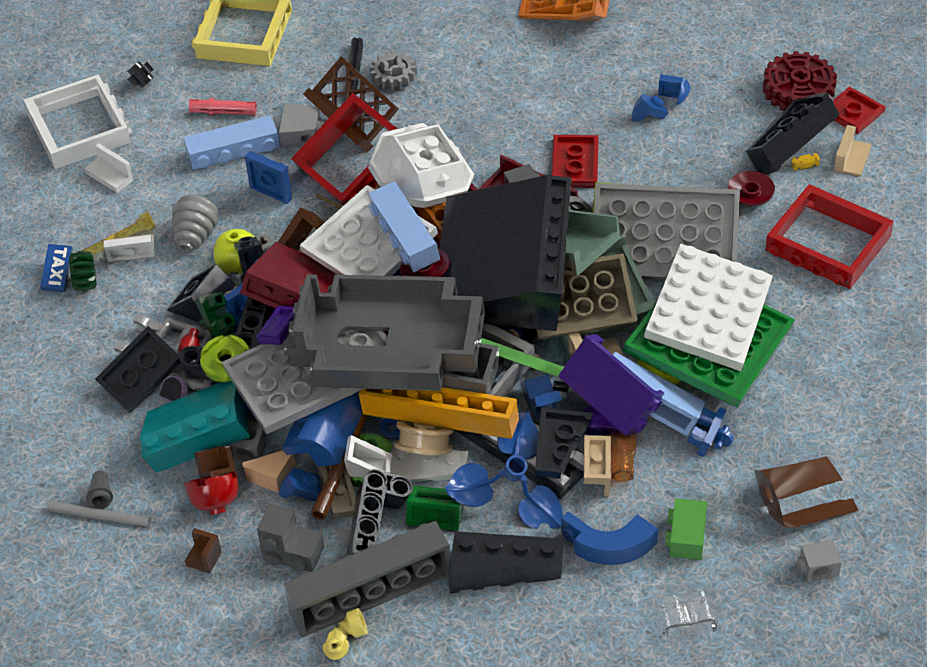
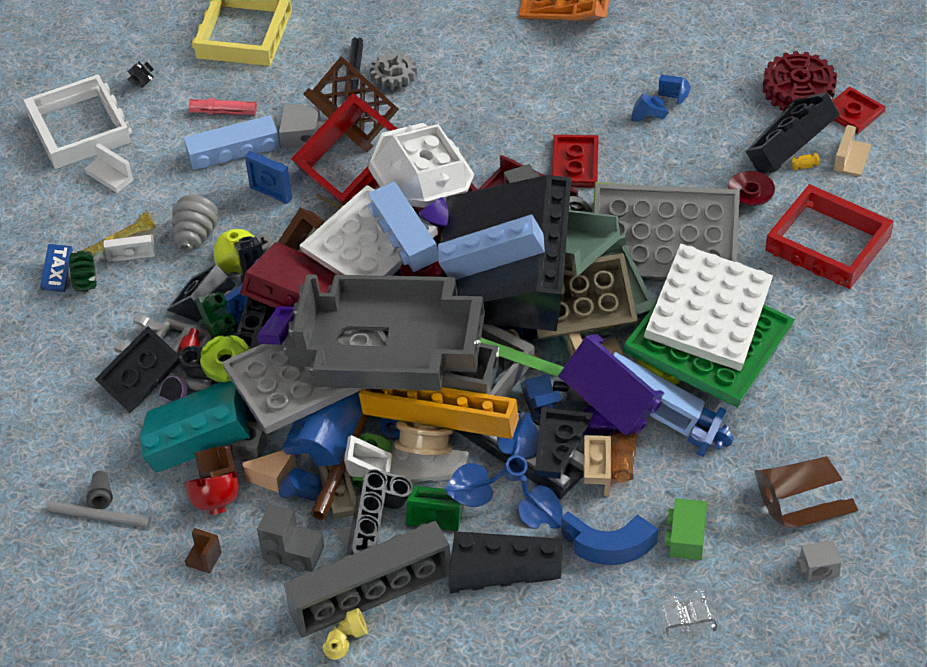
(436, 213): none -> dark purple tile
(491, 247): none -> light blue brick

